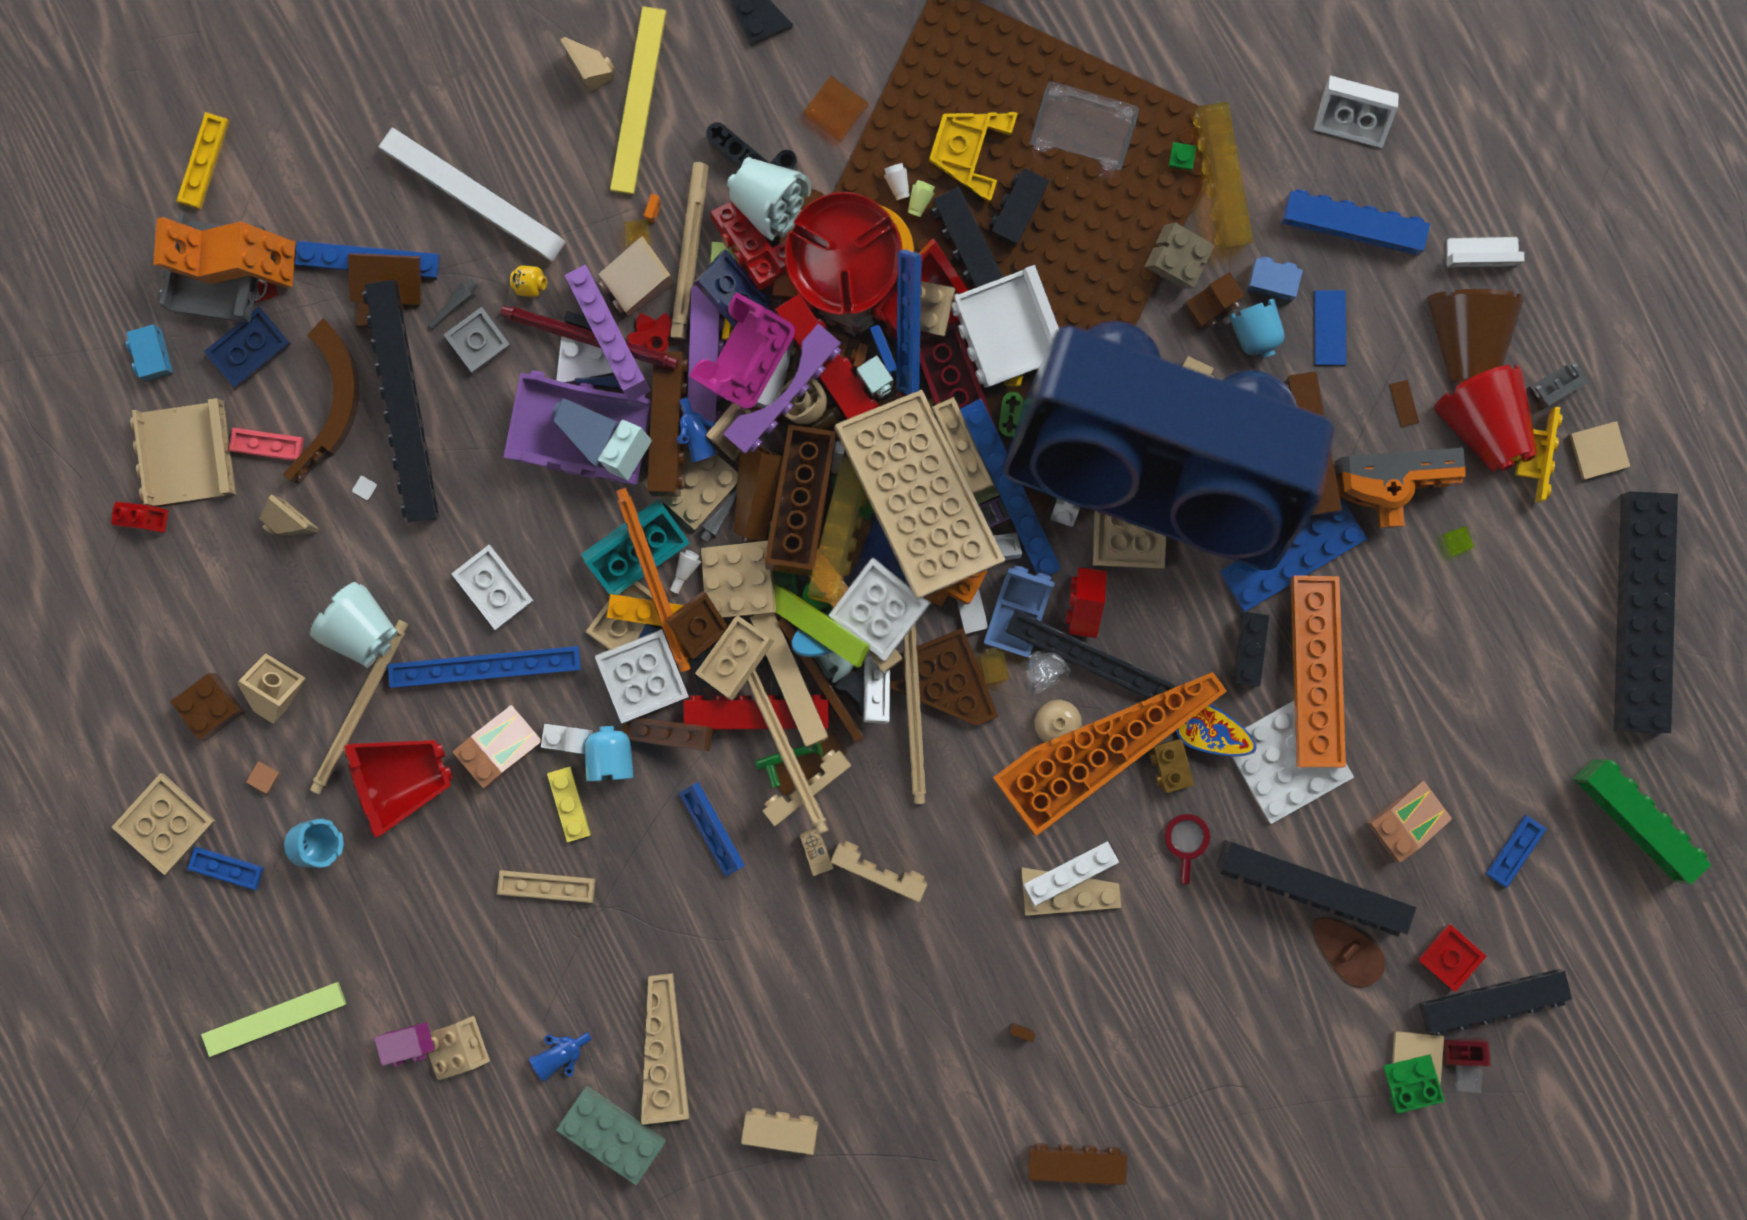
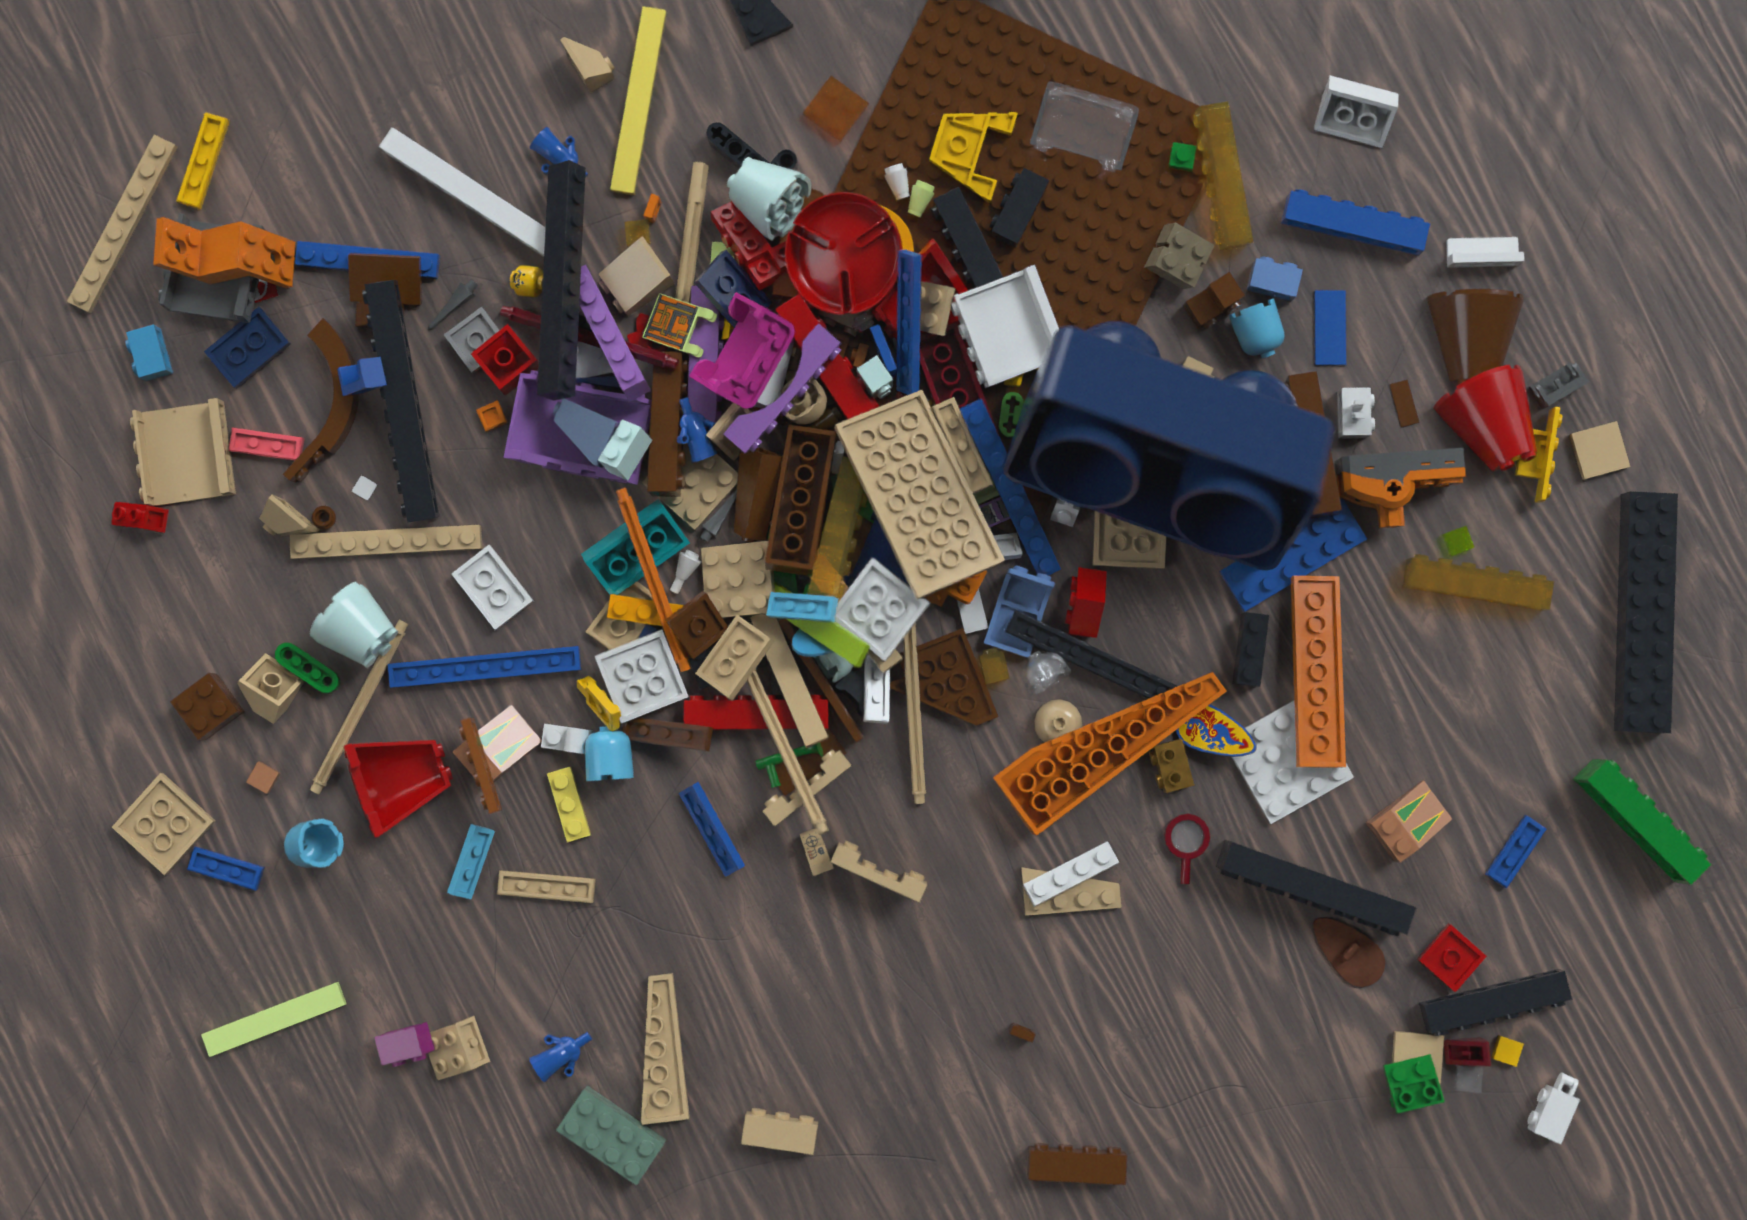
(122, 223): none -> tan plate
(297, 666): none -> green plate
(318, 512): none -> reddish brown plate
(362, 377): none -> blue panel
(385, 542): none -> tan plate
(471, 861): none -> medium azure plate
(483, 774): none -> dark orange plate
(492, 416): none -> orange tile
(505, 358): none -> red slope
(553, 150): none -> blue piece
(561, 281): none -> black brick
(600, 703): none -> yellow hinge
(674, 323): none -> flag
(802, 607): none -> medium azure plate
(1355, 412): none -> white brick
(1478, 584): none -> clear yellow brick
(1507, 1050): none -> yellow tile
(1554, 1109): none -> white brick

